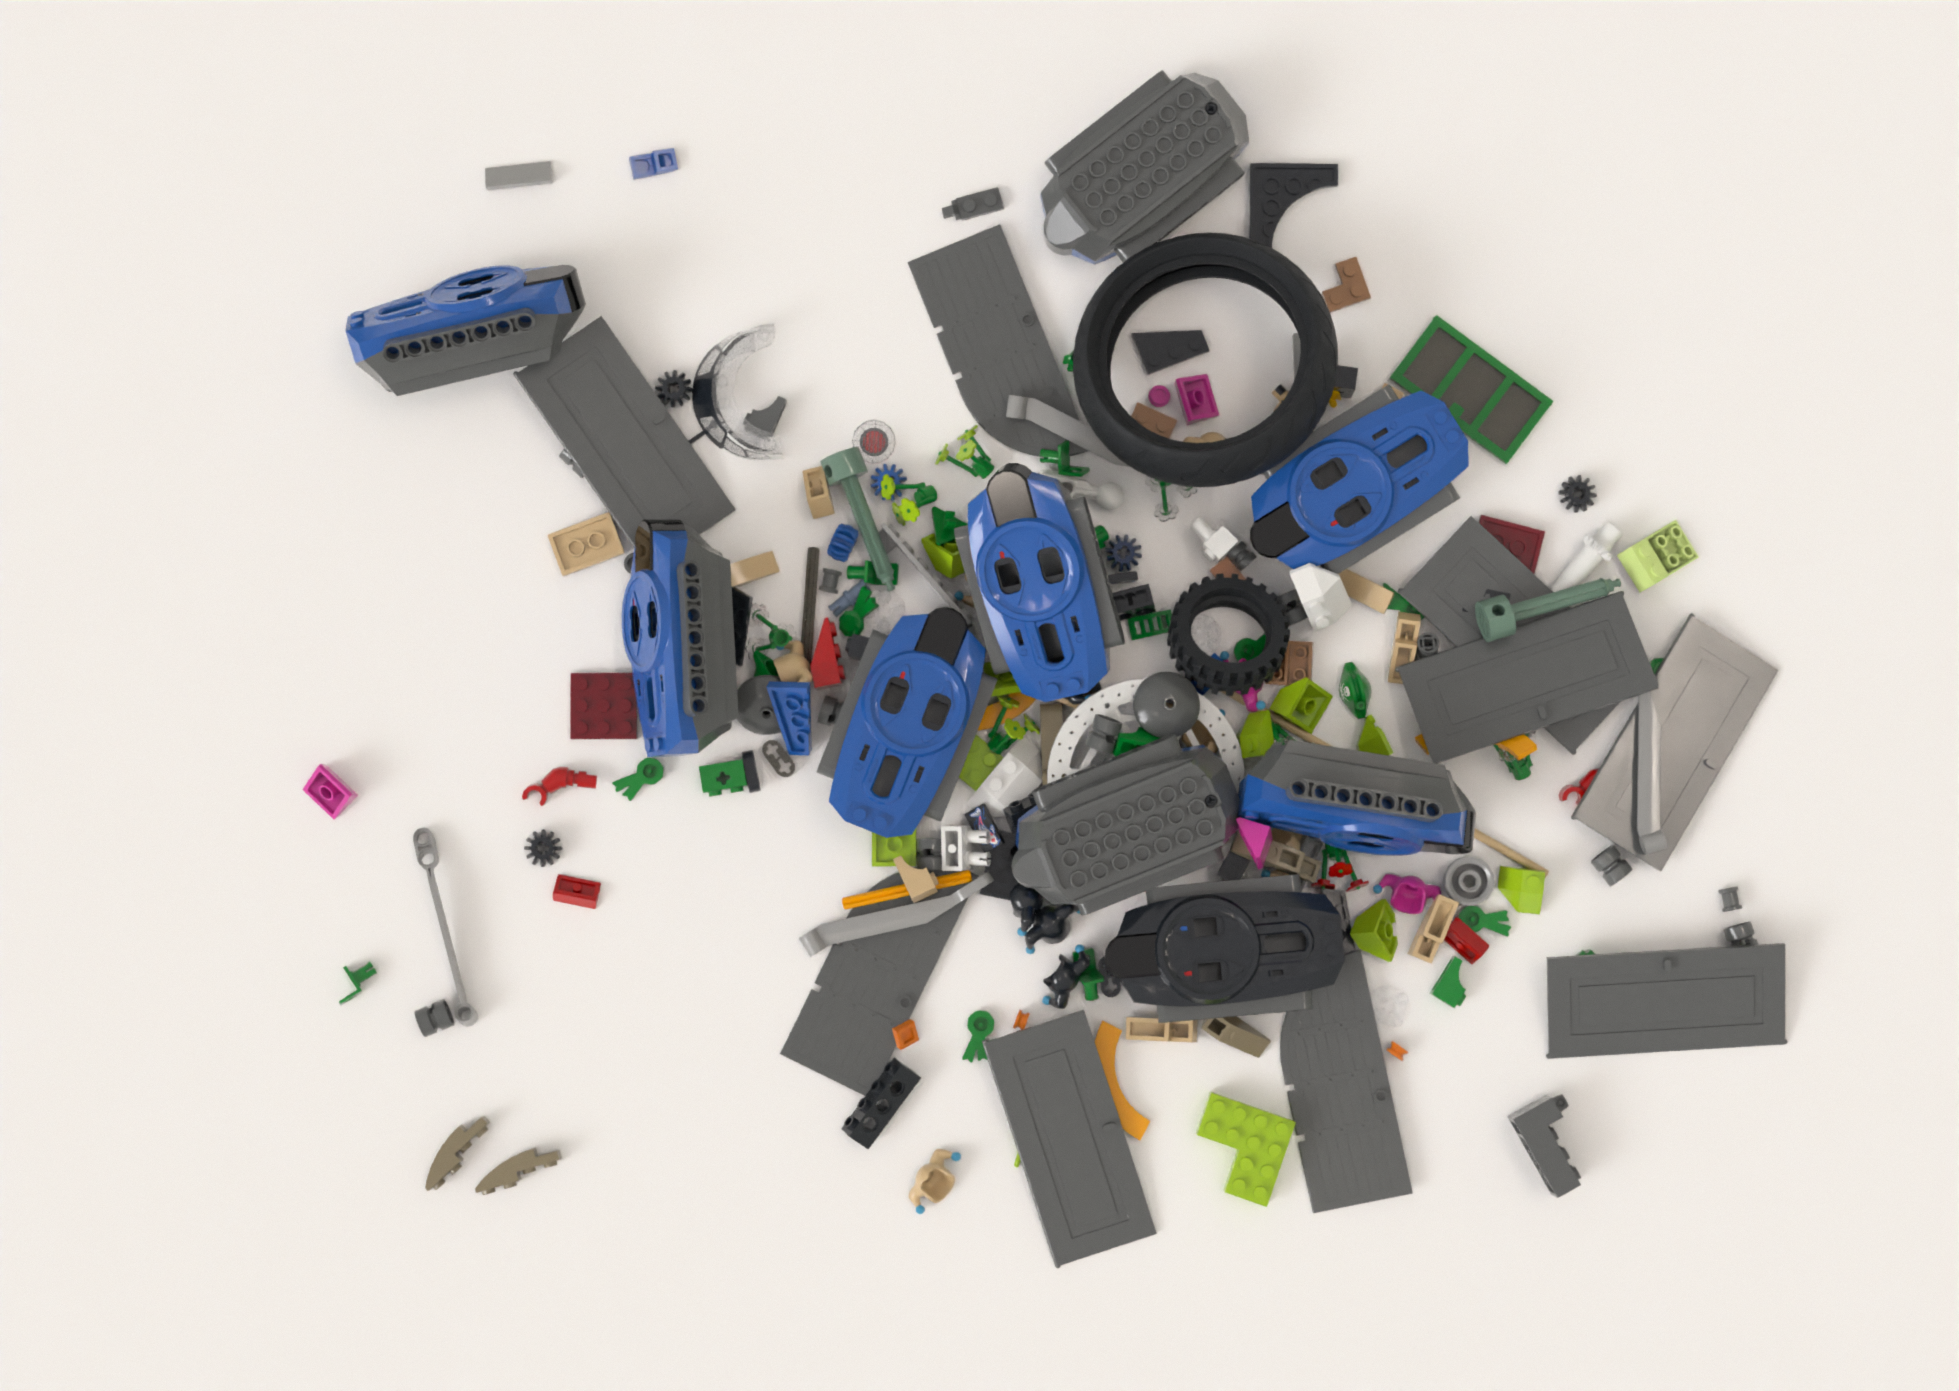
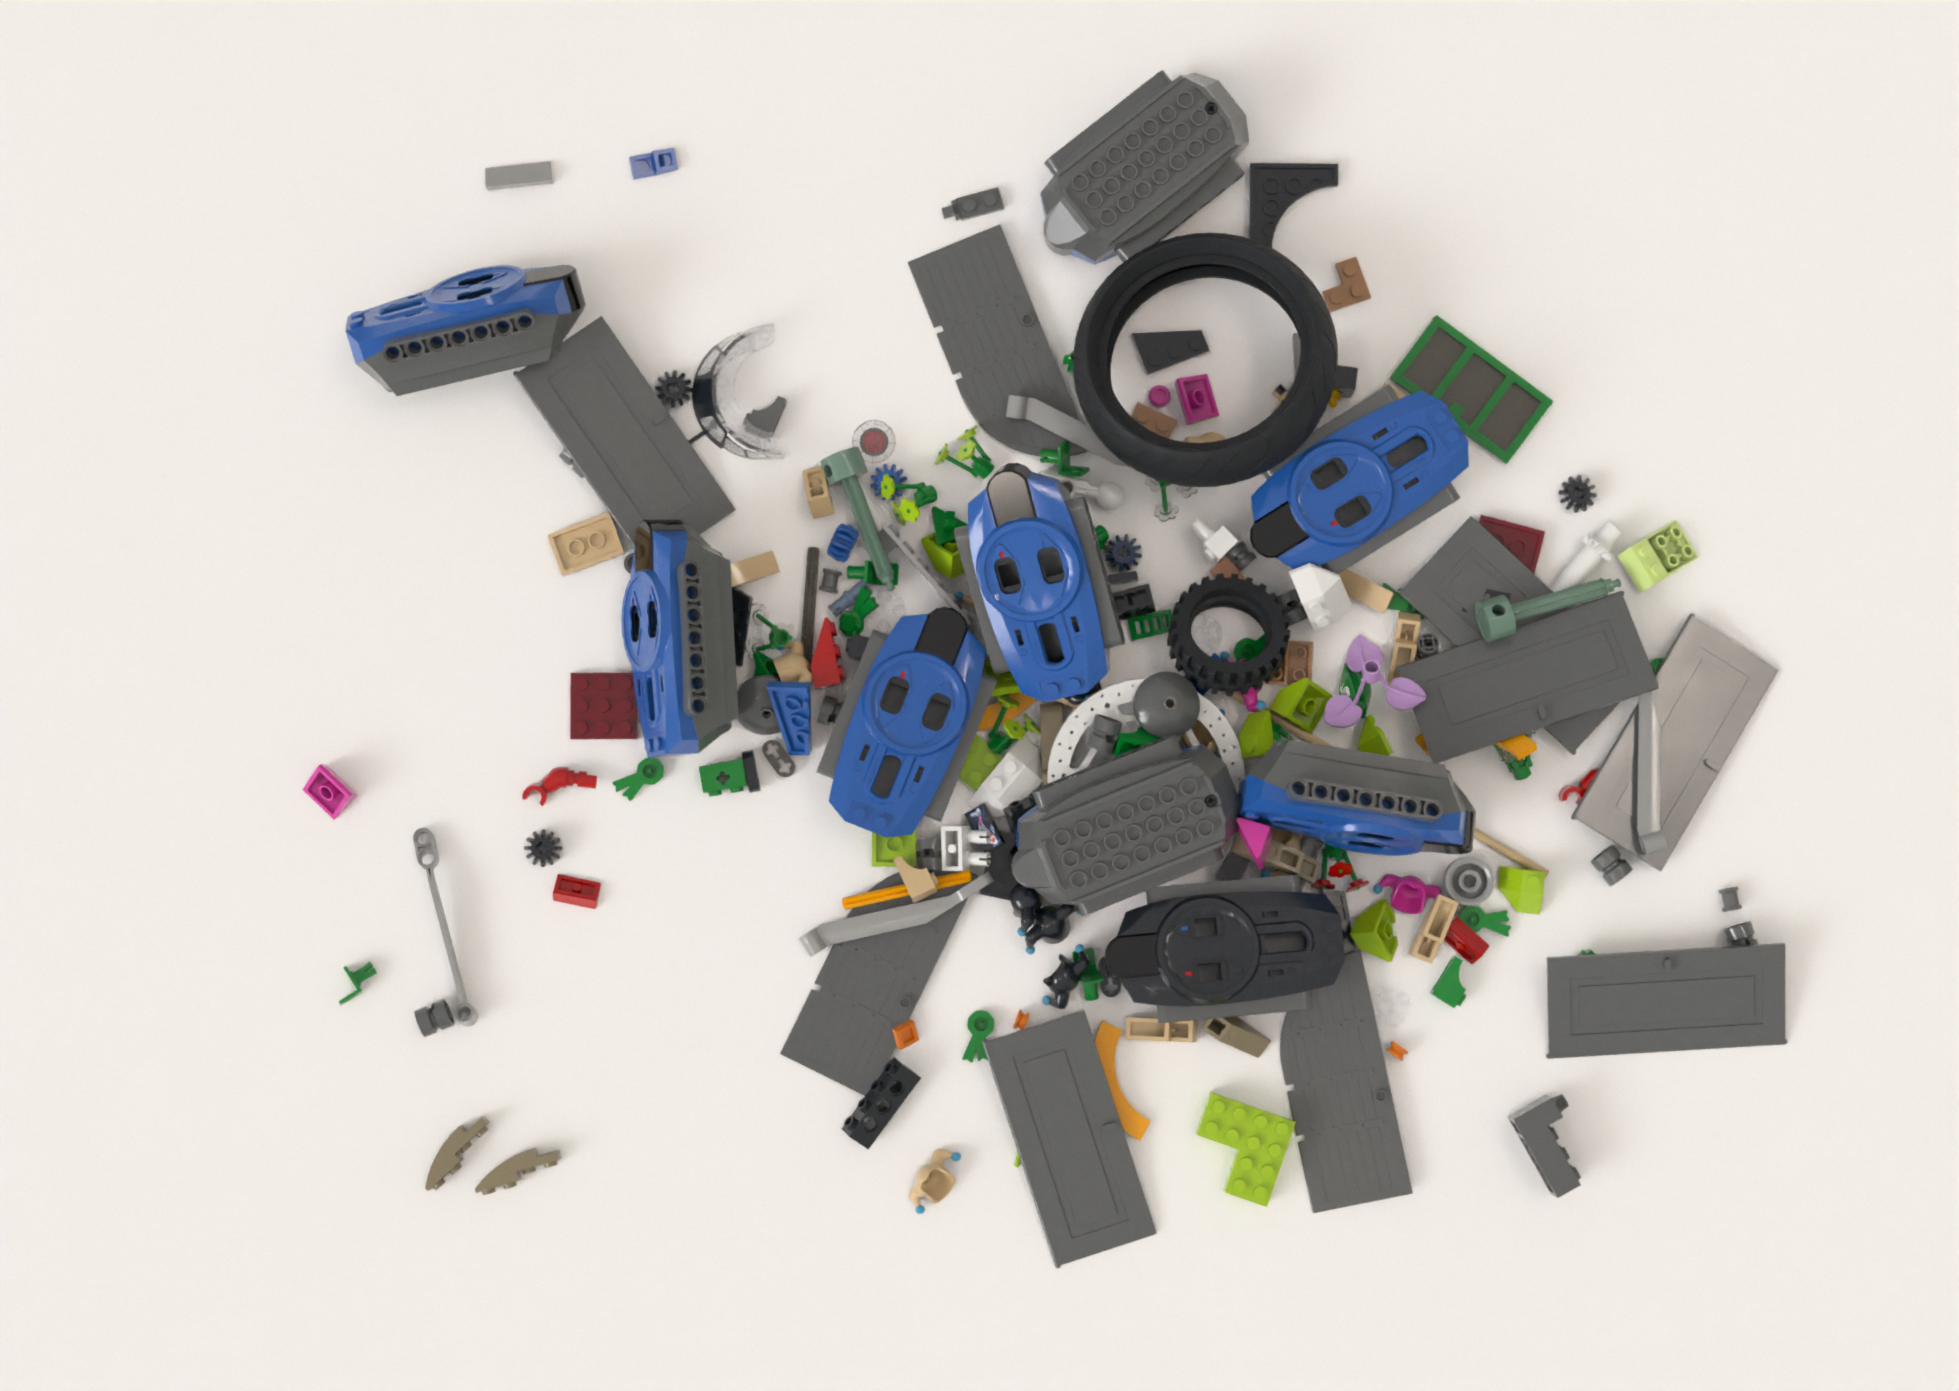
(1367, 658): none -> lavender plant

